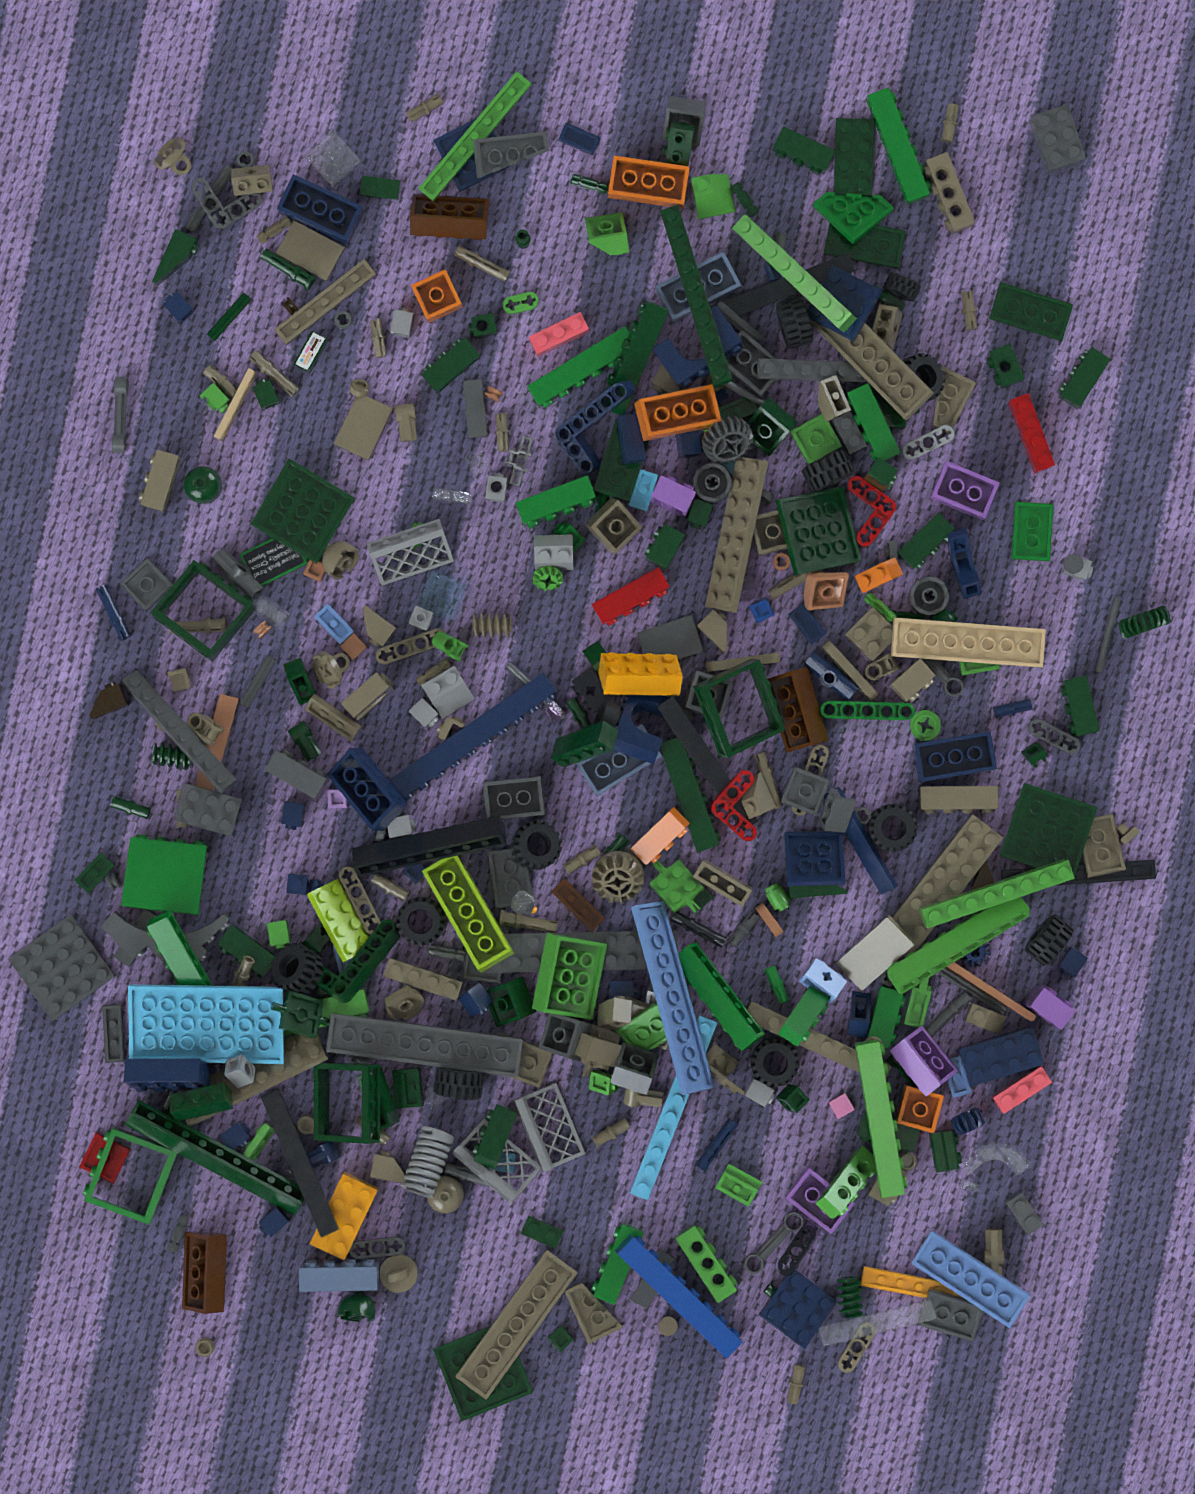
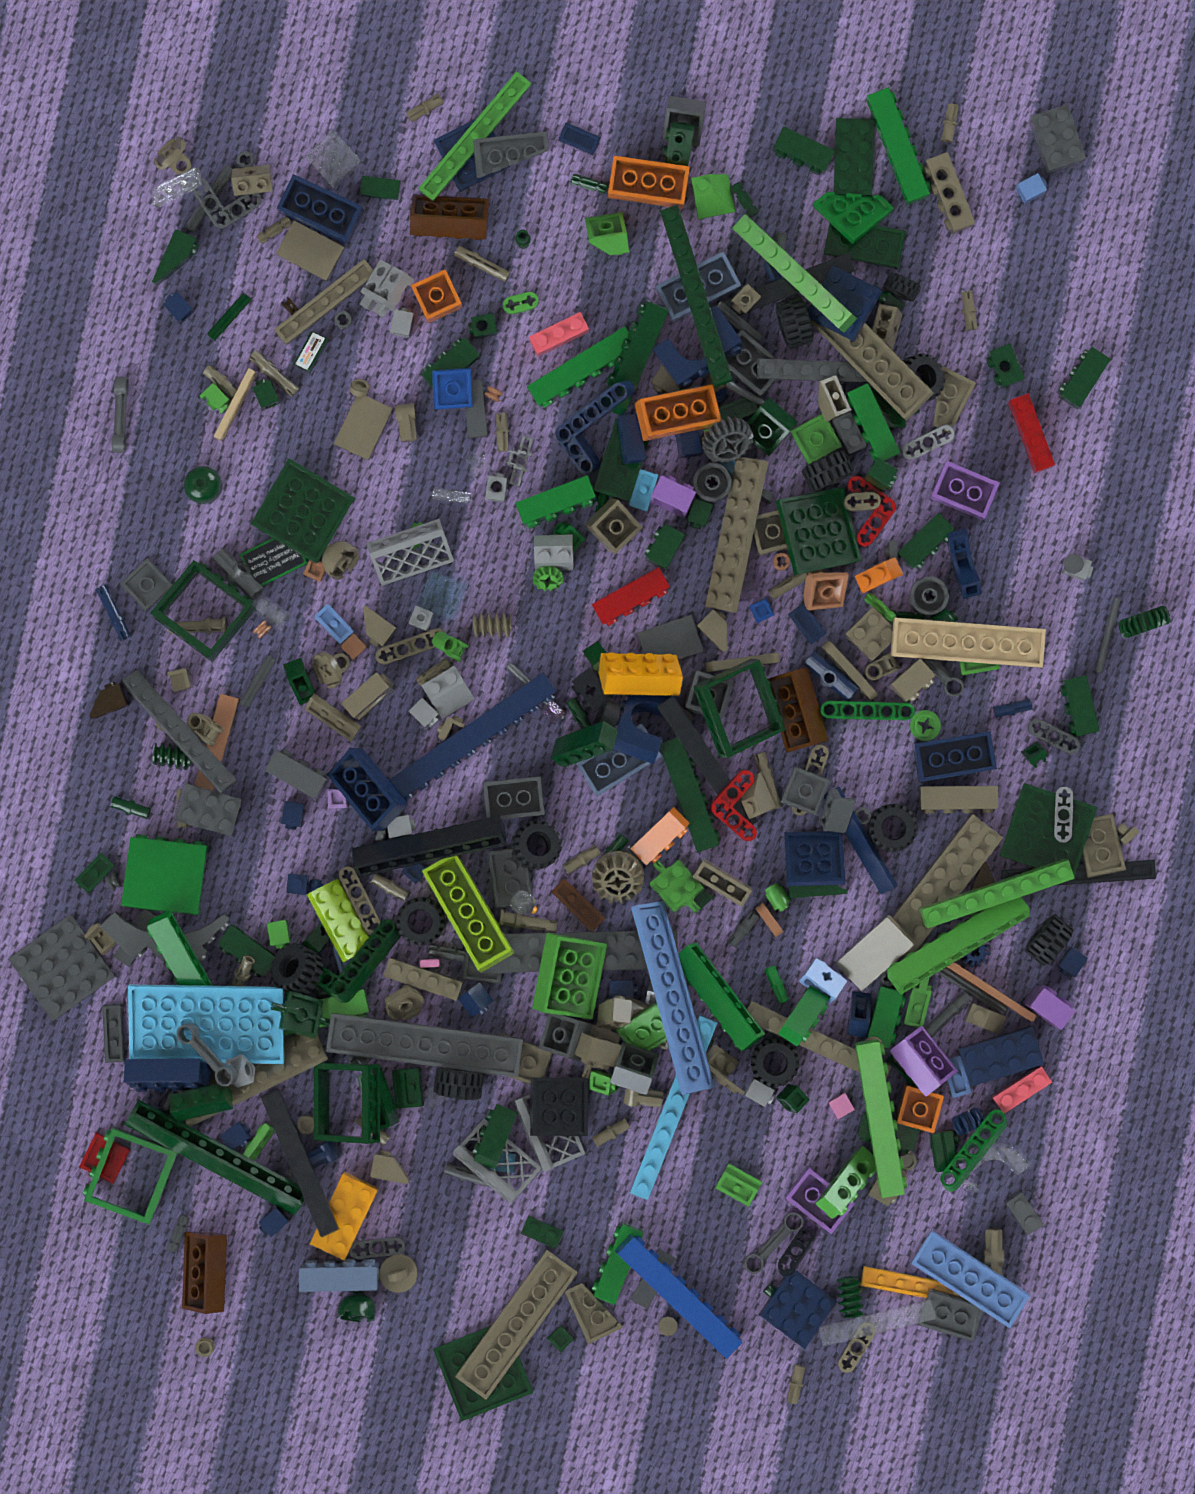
(100, 938): none -> dark tan bracket
(159, 480): dark tan brick -> none
(176, 187): none -> clear tile
(206, 1053): none -> dark grey piece
(296, 273): dark green pin -> none
(303, 738): dark green piece -> none
(378, 338): dark tan axle -> none
(384, 288): none -> light grey hips
(427, 1138): light grey piece -> none
(429, 963): none -> bright pink tile
(448, 1195): dark tan cylinder -> none
(452, 388): none -> blue tile
(510, 1001): dark green slope -> none
(559, 1106): none -> black plate
(699, 929): black pin -> none
(712, 1150): dark blue pin -> none
(718, 1290): bright green brick -> none
(745, 299): none -> dark tan brick
(861, 497): none -> dark tan beam
(973, 1159): none -> green beam
(1030, 311): dark green tile -> none
(1031, 188): none -> medium blue brick
(1032, 531): green tile -> none
(1070, 809): none -> light grey beam

